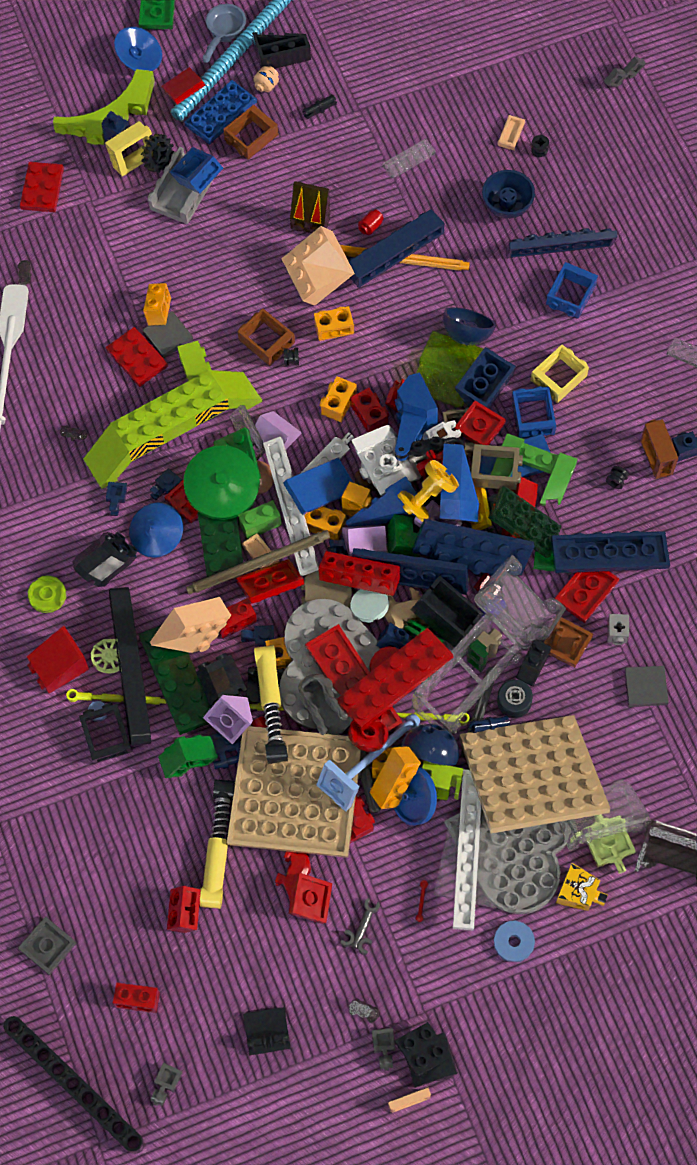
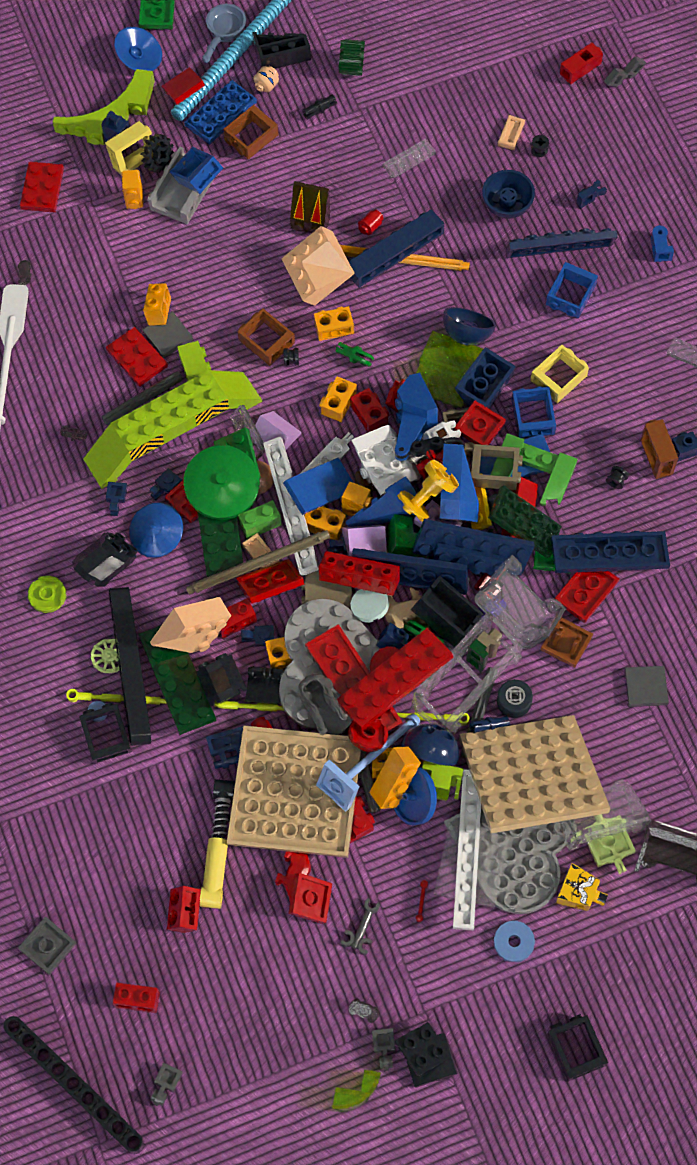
(57, 661): red slope -> none
(132, 189): none -> light orange brick
(142, 397): none -> dark grey axle
(187, 754): green brick -> none
(230, 716): lavender slope -> none
(266, 1031): black hinge -> none
(270, 702): piece -> none
(351, 57): none -> dark green brick
(351, 1099): none -> clear neon green brick
(354, 354): none -> green arm
(388, 457): white bush -> none
(409, 1100): light nougat tile -> none
(533, 662): black brick -> none
(581, 63): none -> red brick
(585, 1068): none -> black window
(588, 195): none -> dark blue plate
(615, 622): light grey brick -> none
(659, 244): none -> blue leg

